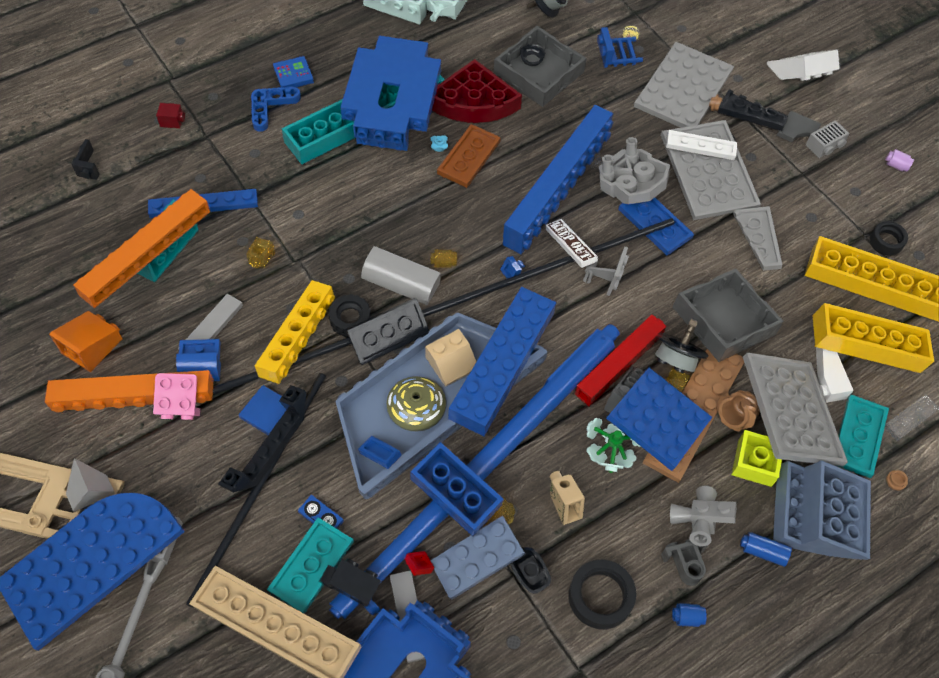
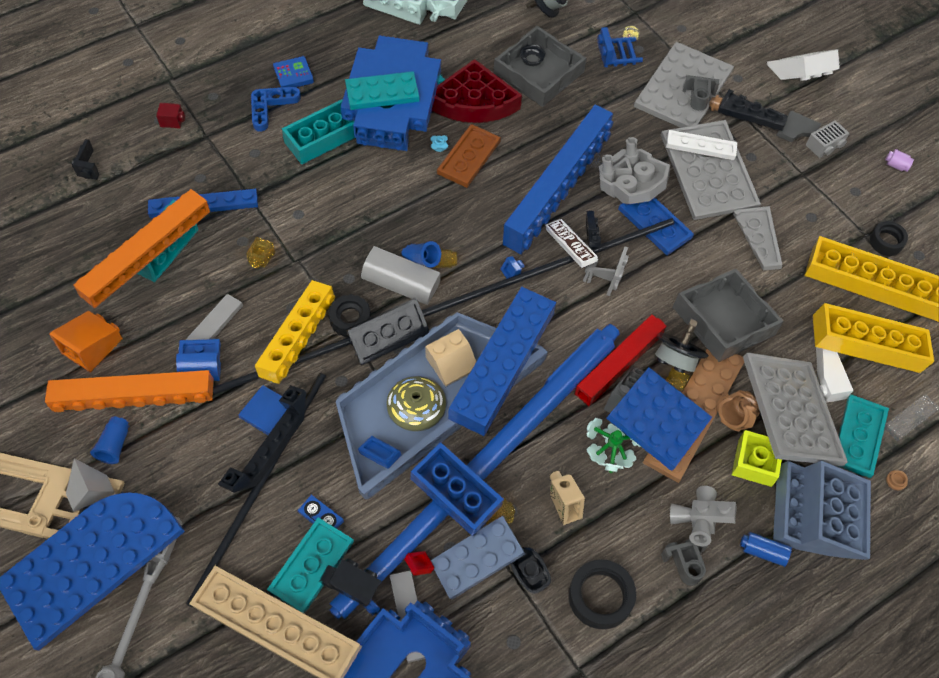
(111, 441): none -> blue plant
(175, 396): bright pink bracket -> none
(382, 90): none -> teal plate
(424, 254): none -> blue plant
(592, 230): none -> black hinge
(689, 615): blue brick -> none
(700, 90): none -> dark grey pin

